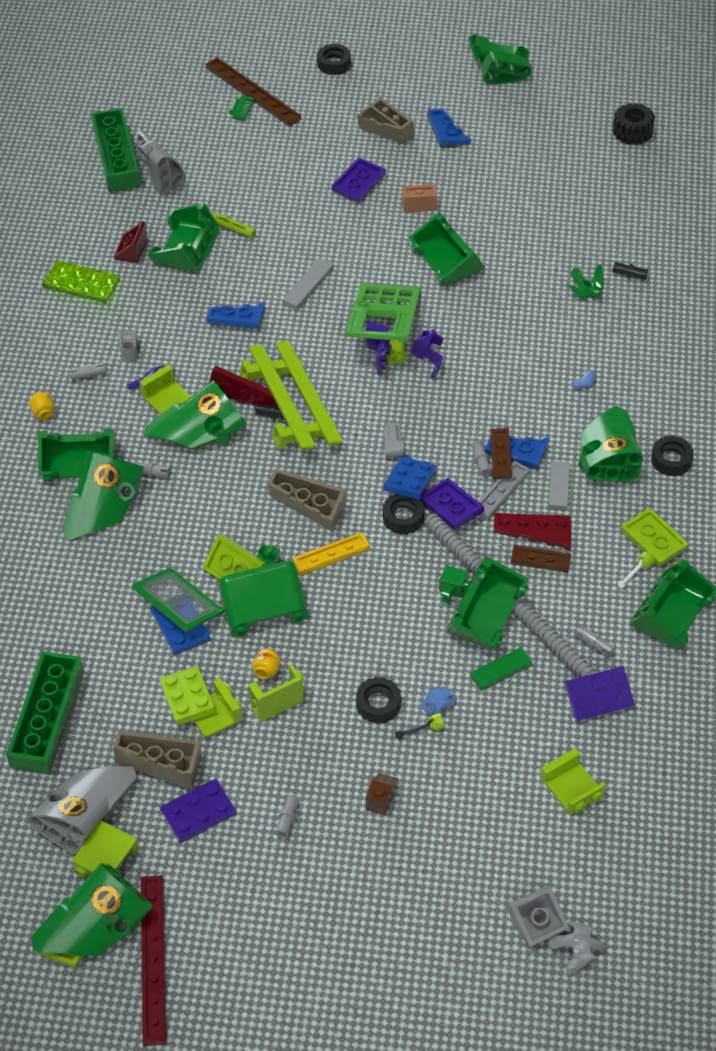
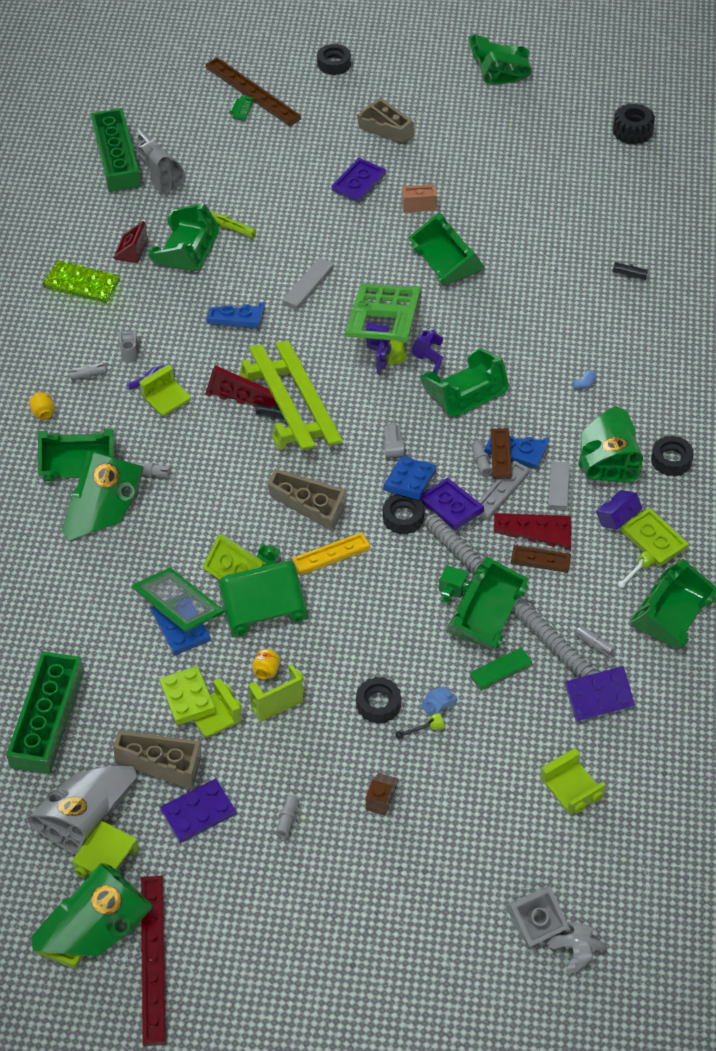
(199, 420): green panel -> none
(445, 129): blue wing -> none
(470, 387): none -> green windscreen
(588, 287): green animal -> none
(619, 510): none -> dark purple brick

